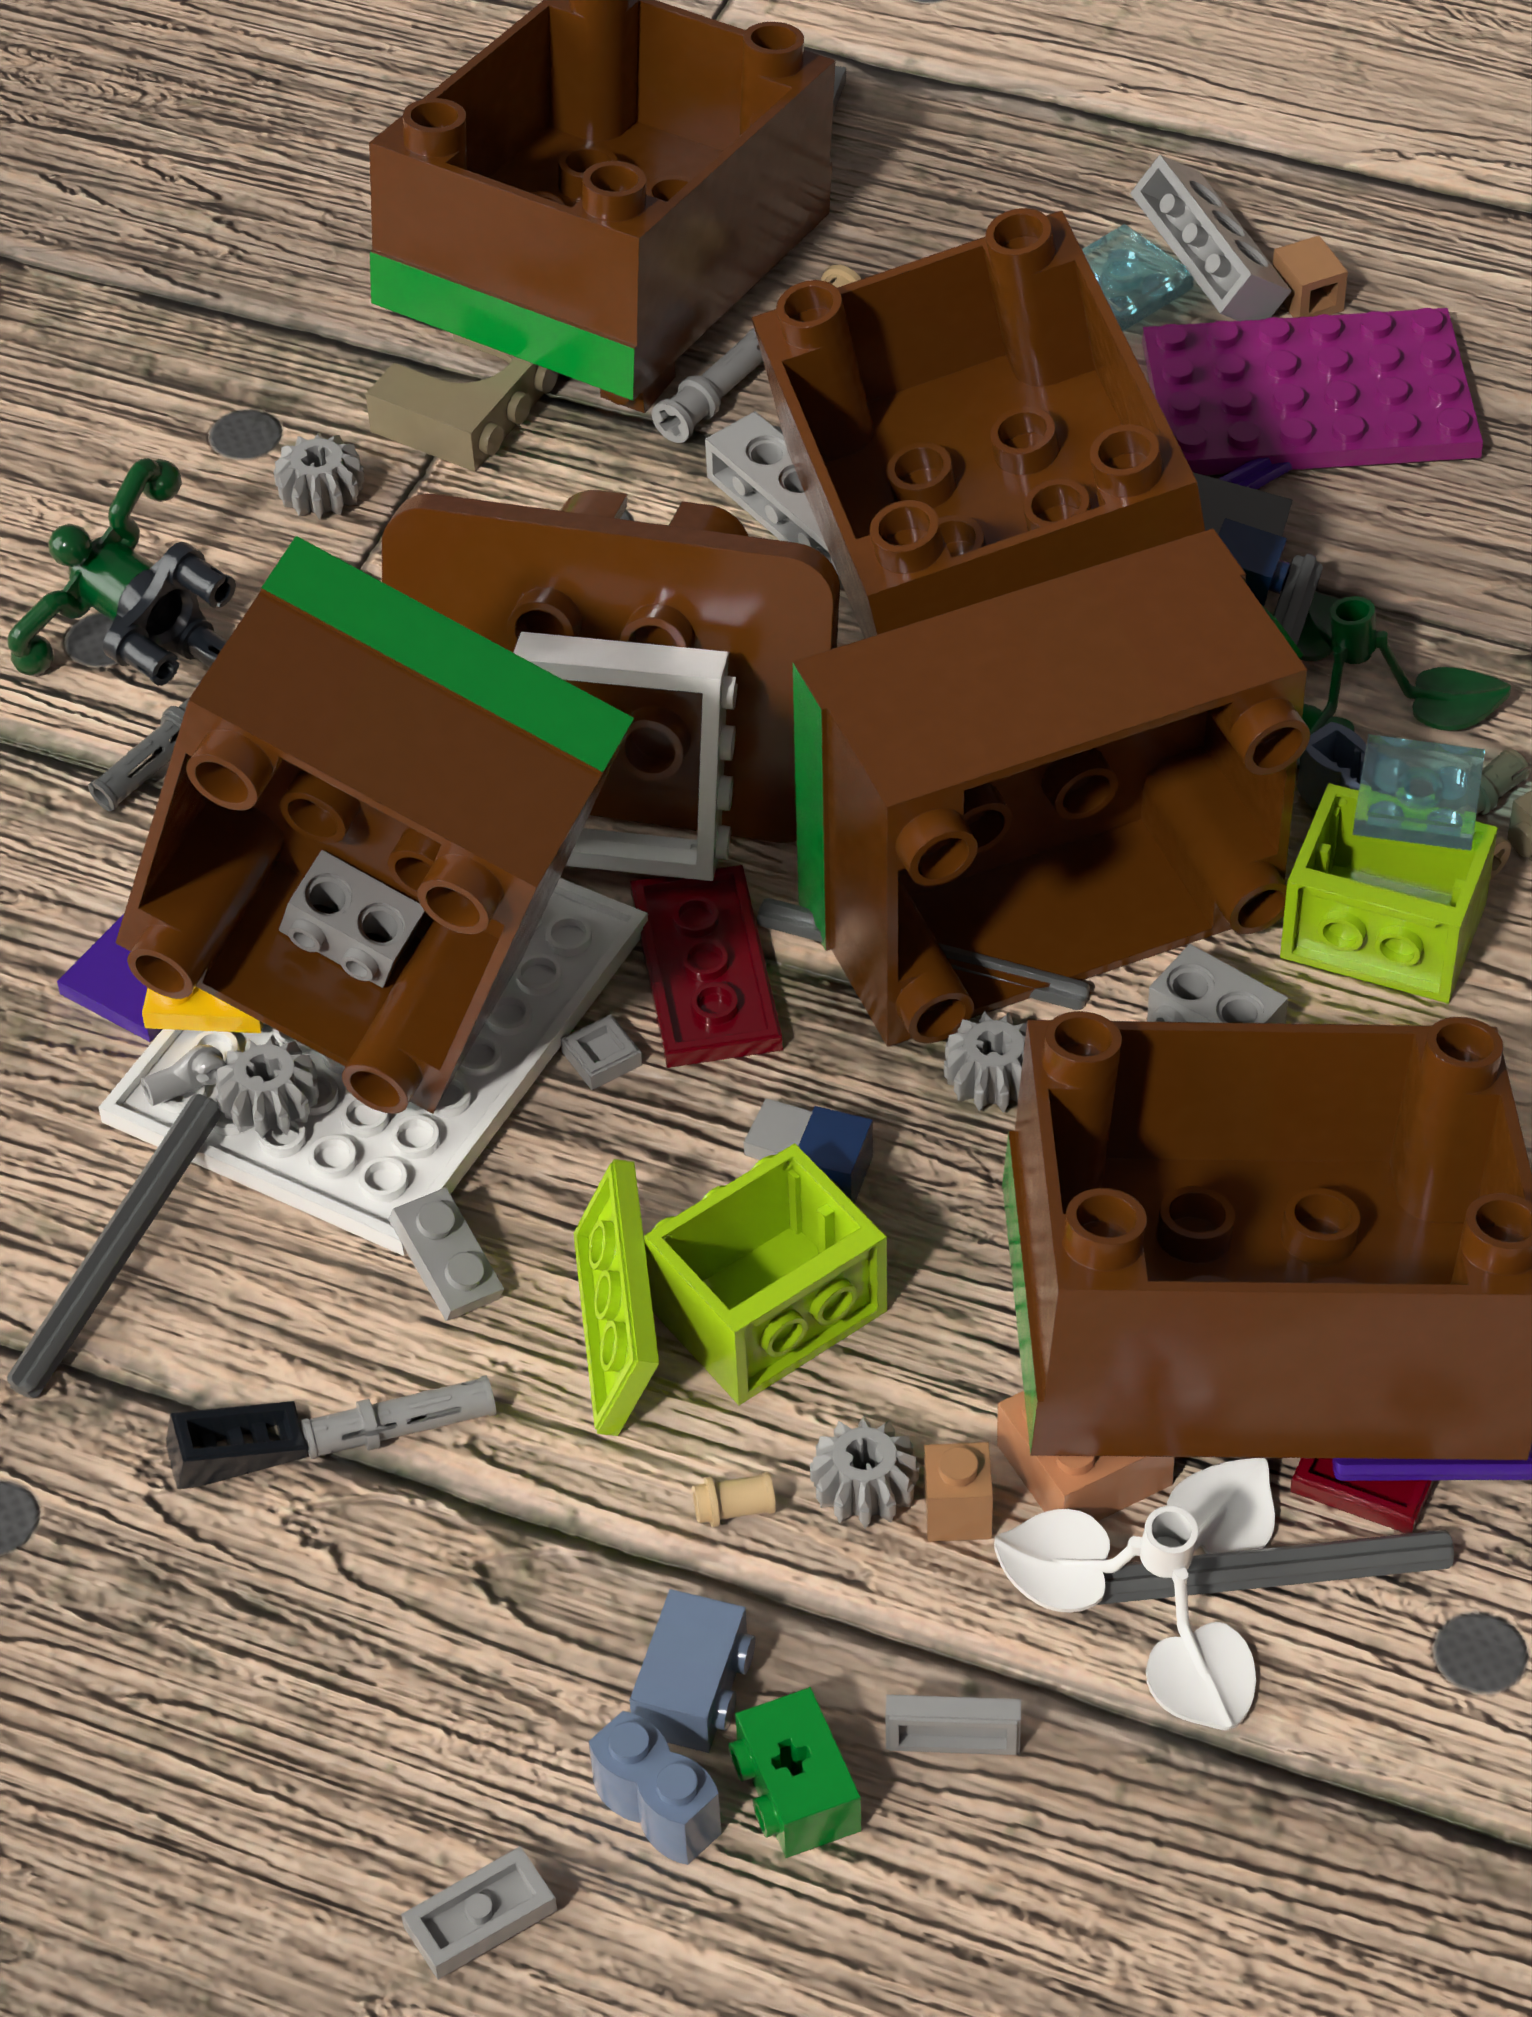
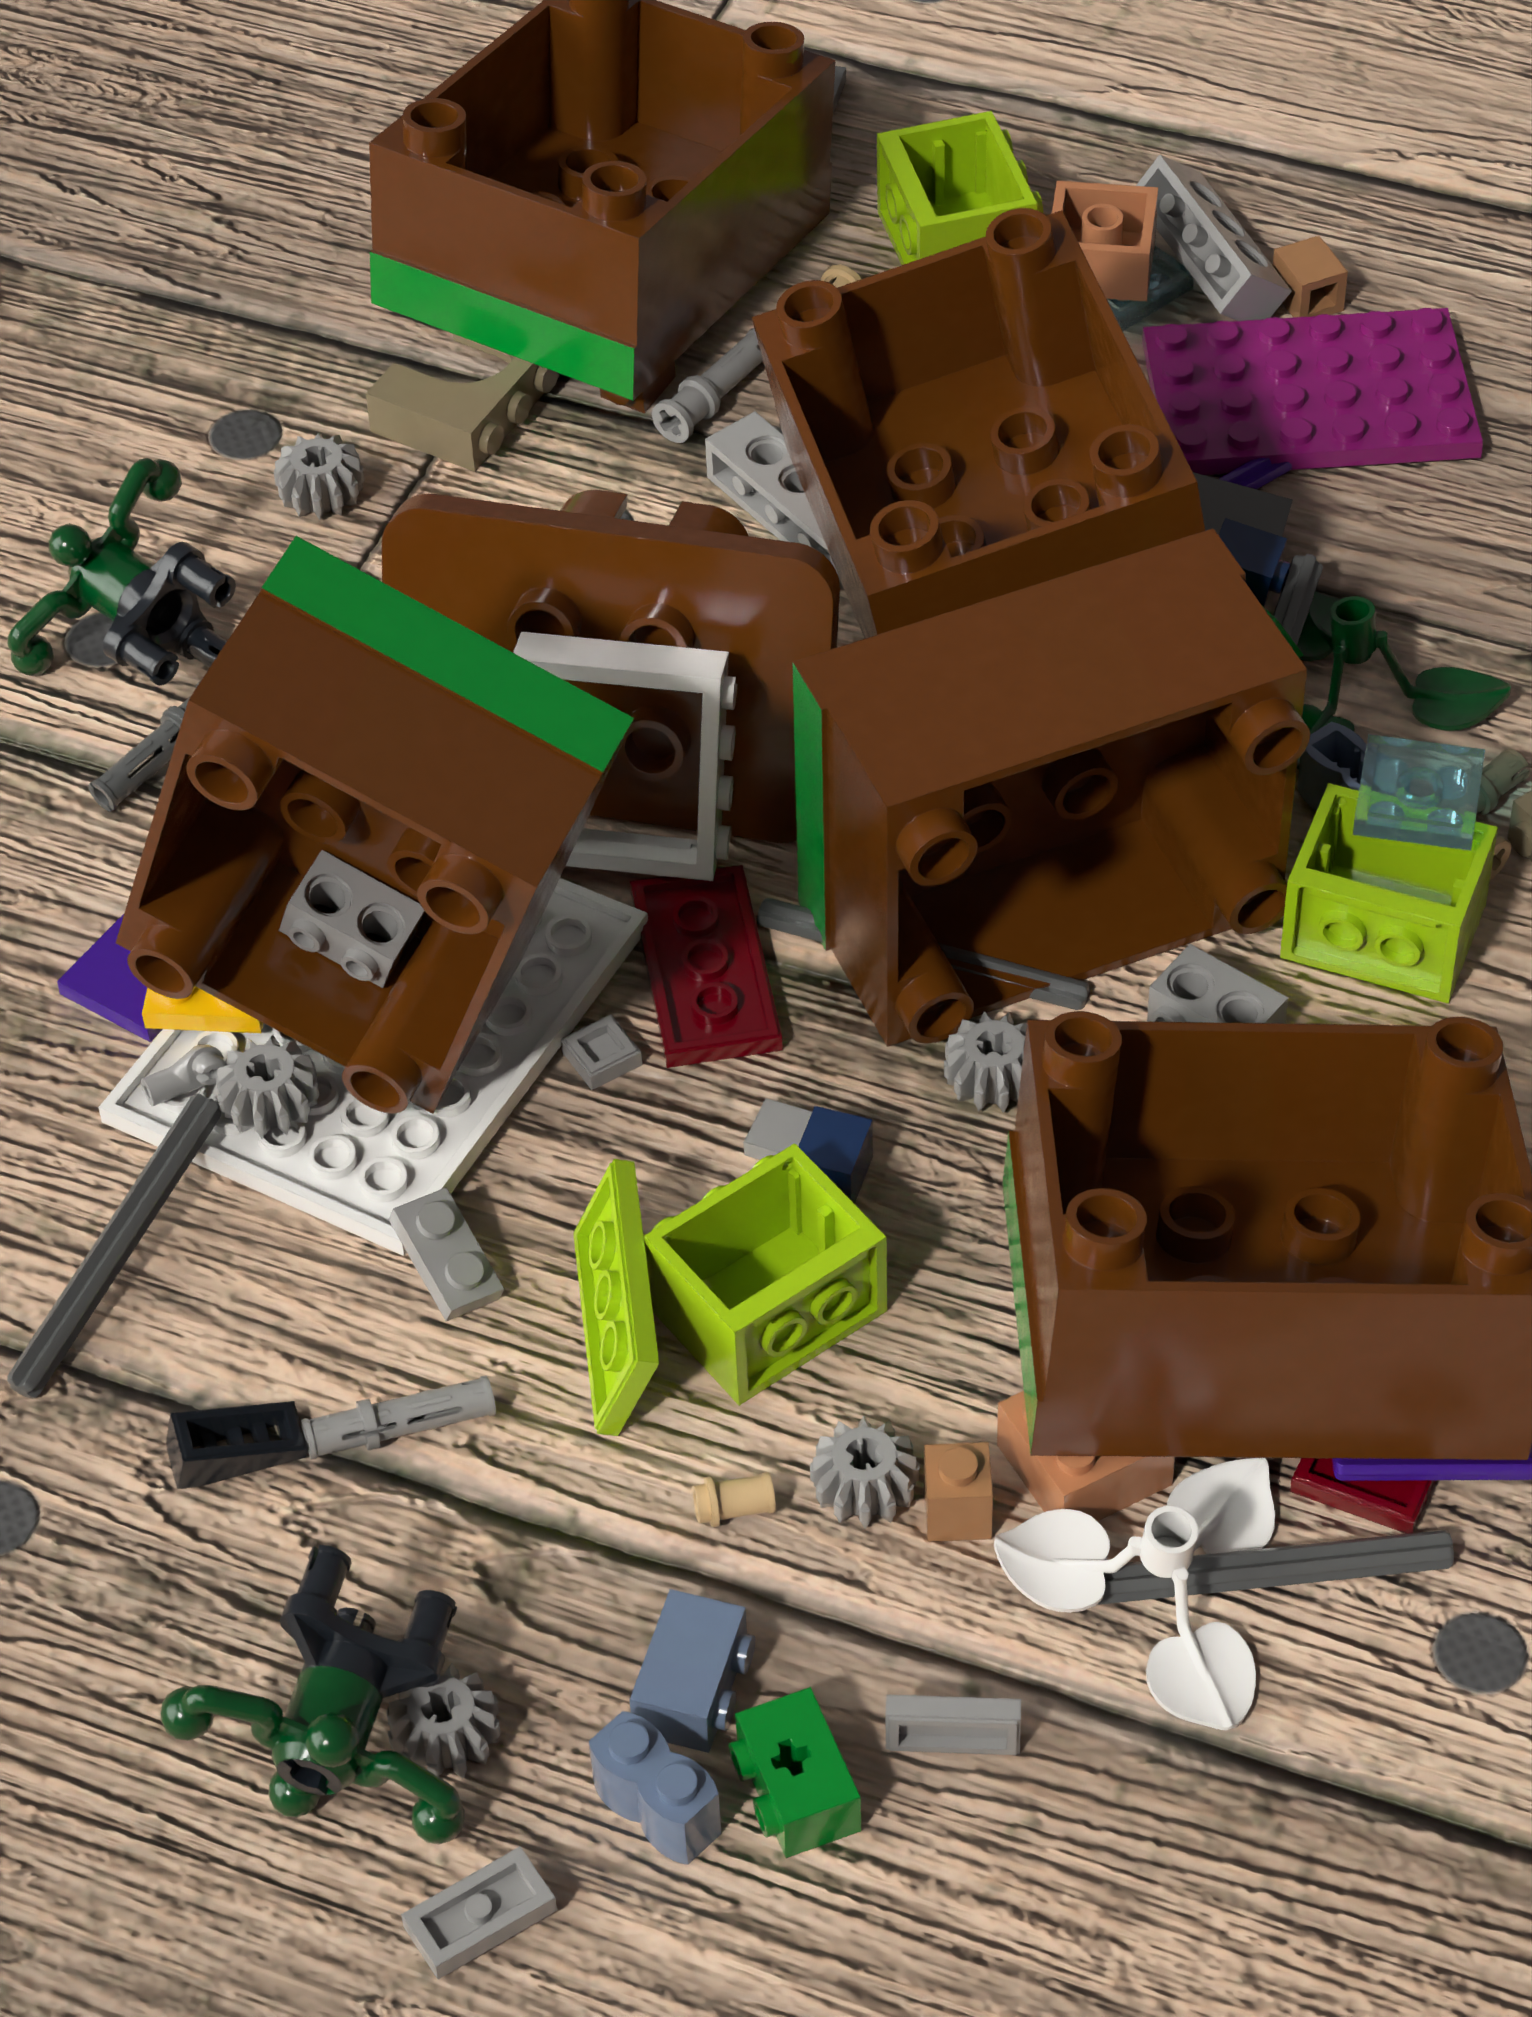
(337, 1701): none -> wheel
(445, 1723): none -> light grey gear
(947, 183): none -> lime container
(1114, 232): none -> nougat brick

